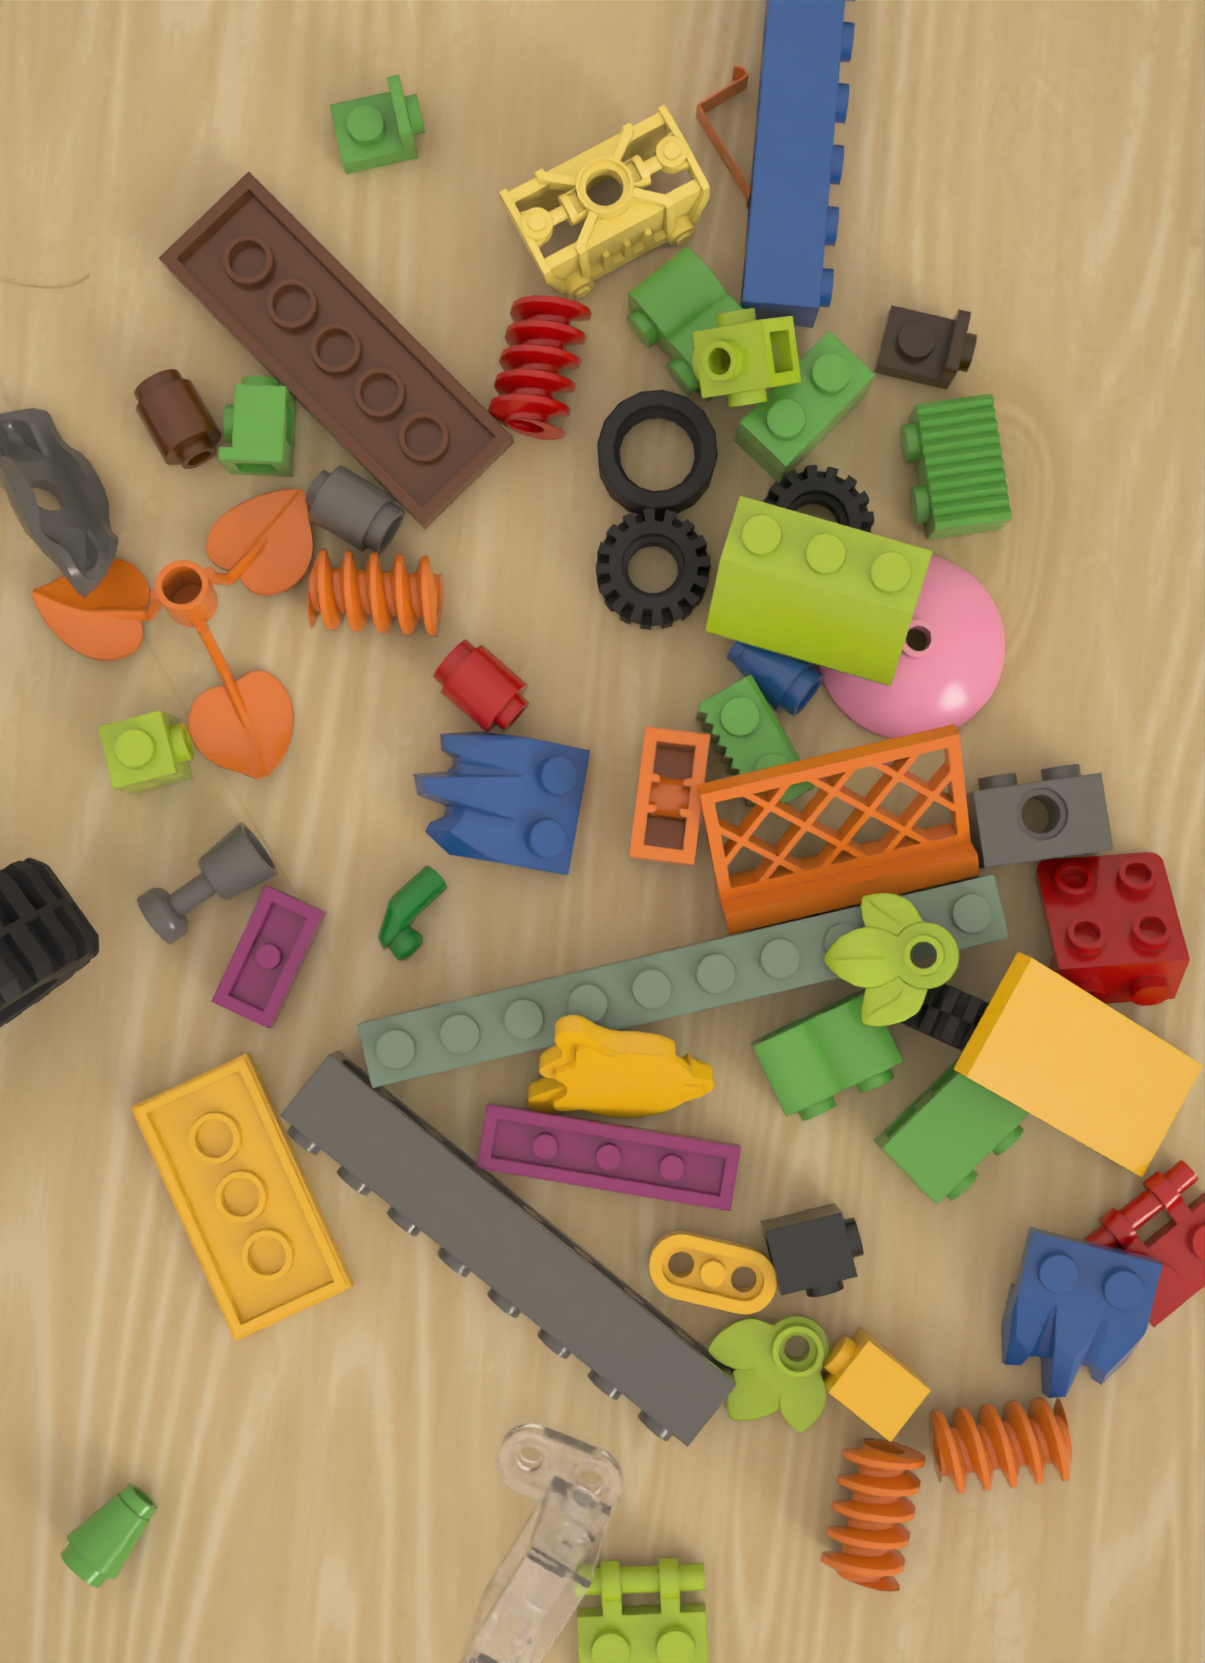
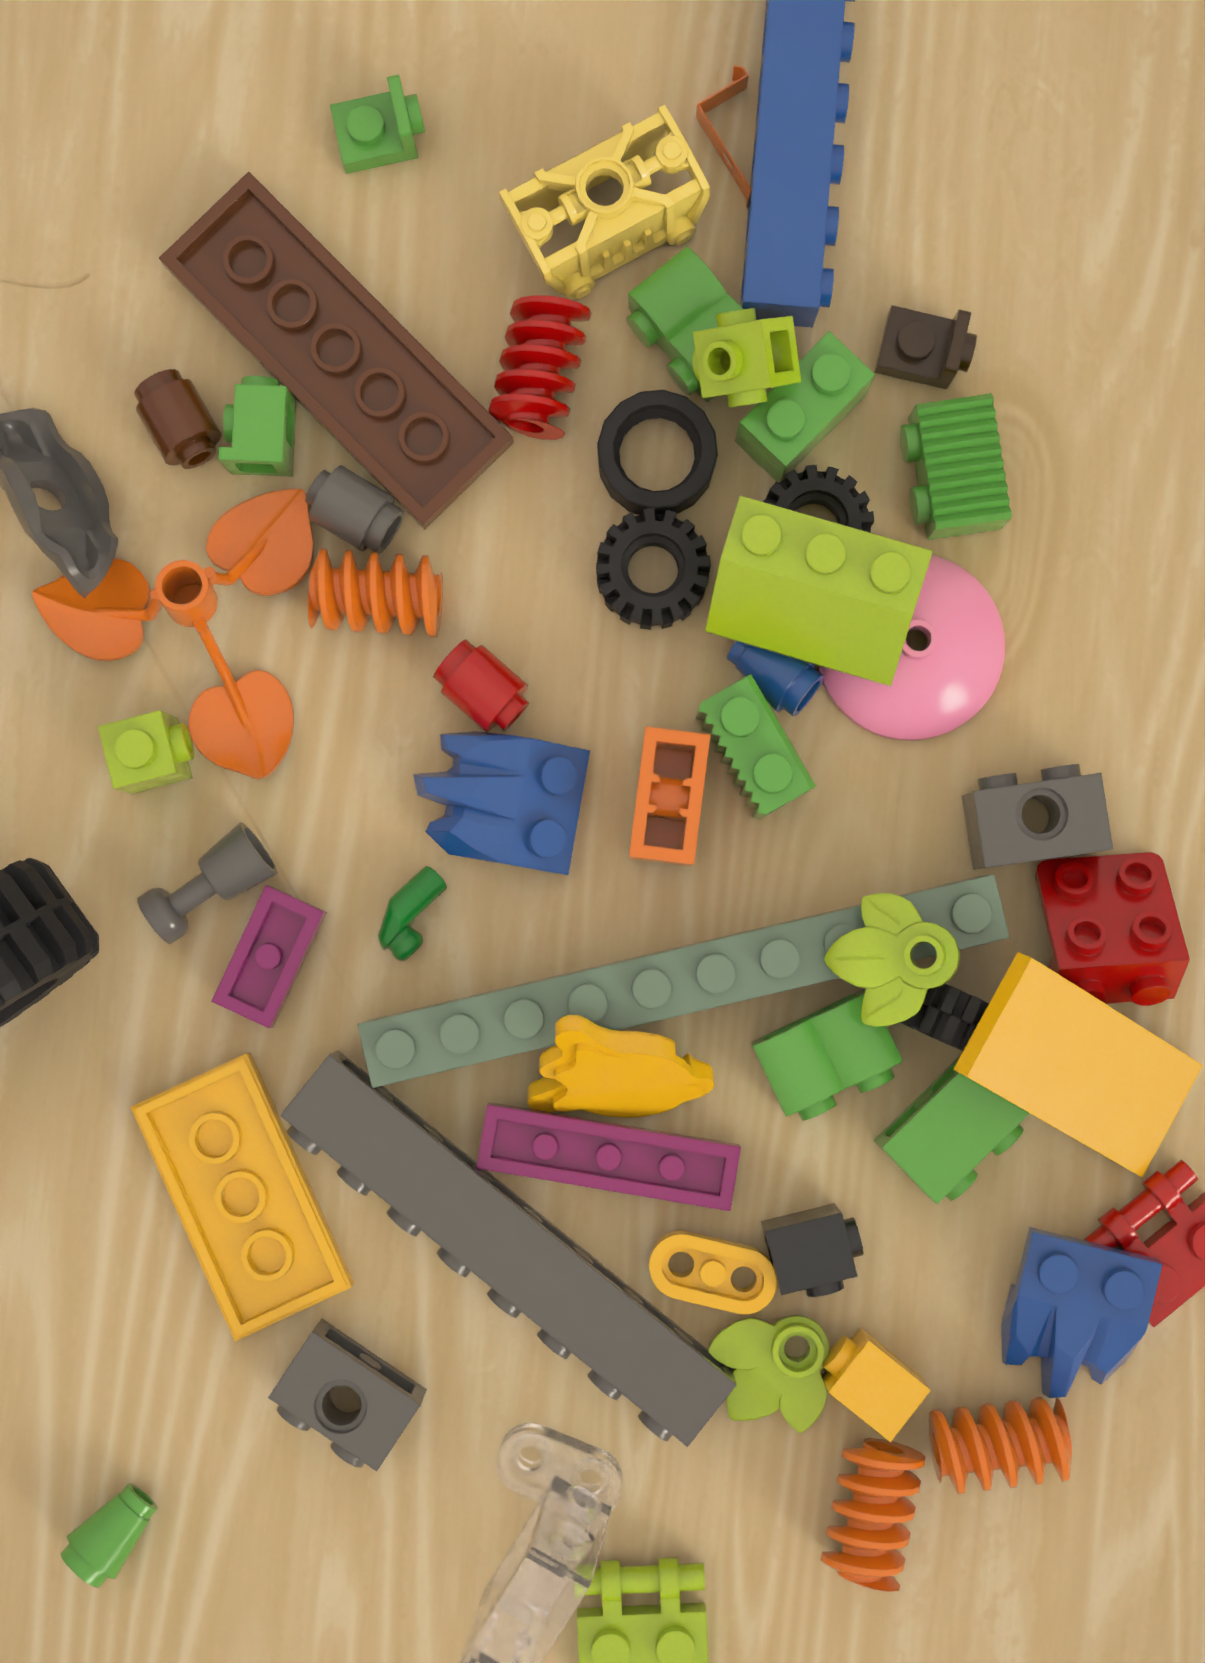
(385, 1393): none -> dark grey brick
(844, 869): orange fence -> none

